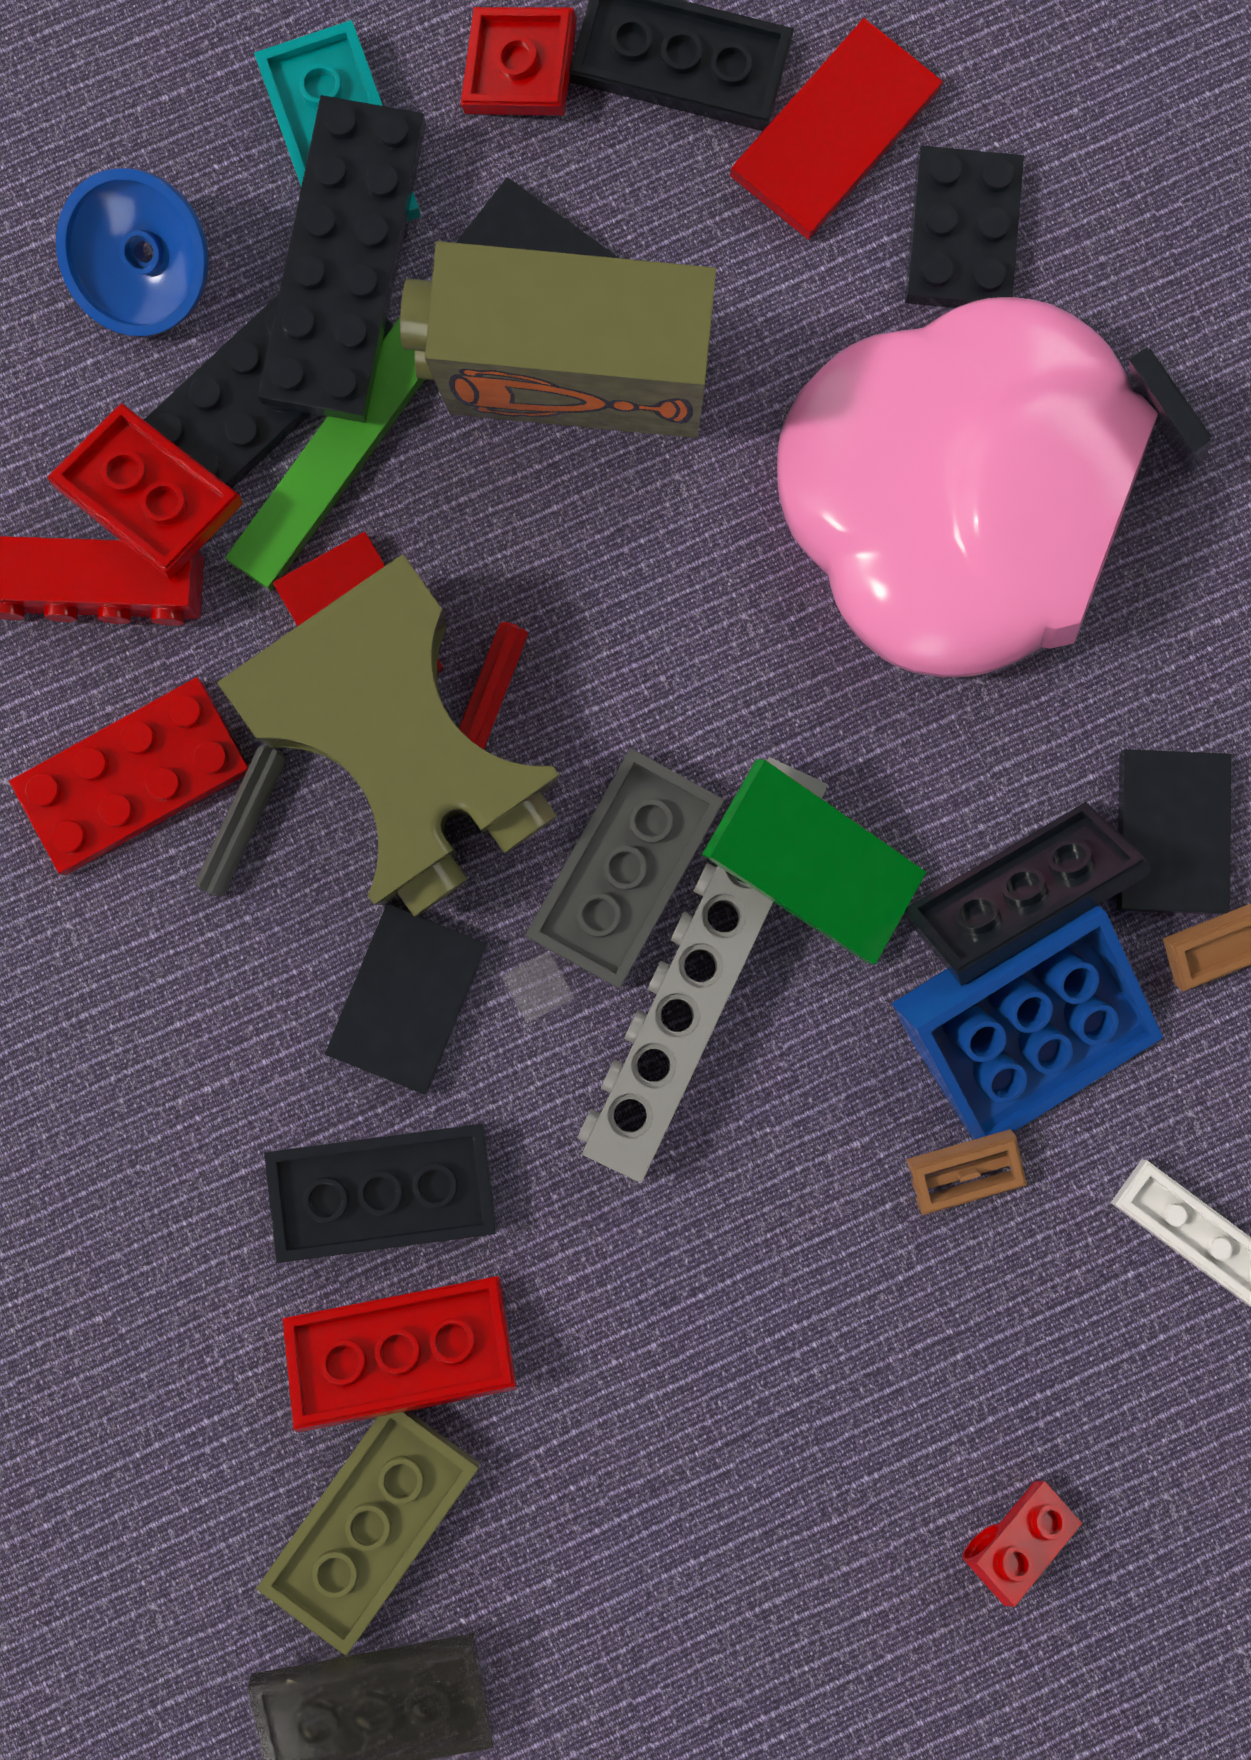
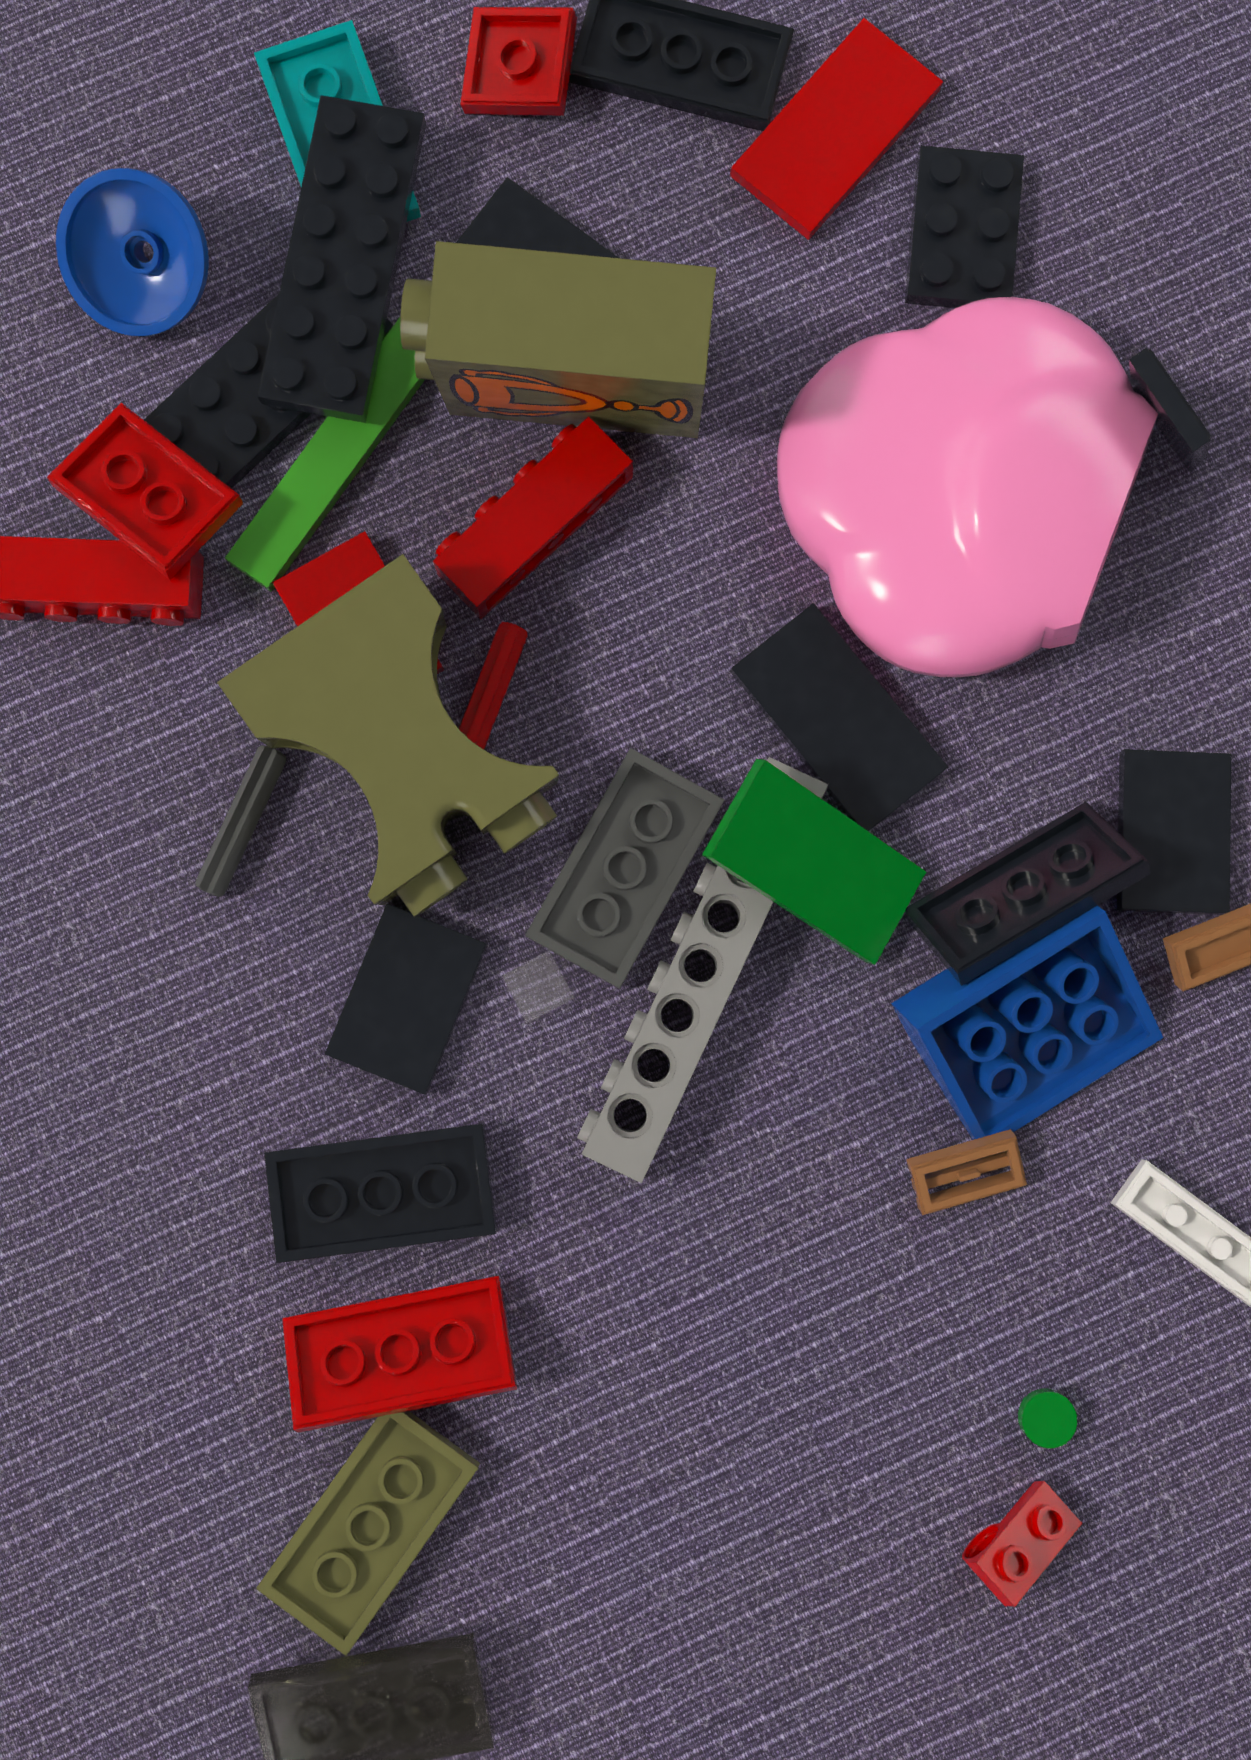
(129, 776): red plate -> none
(533, 516): none -> red brick
(838, 718): none -> black tile
(1047, 1418): none -> green tile

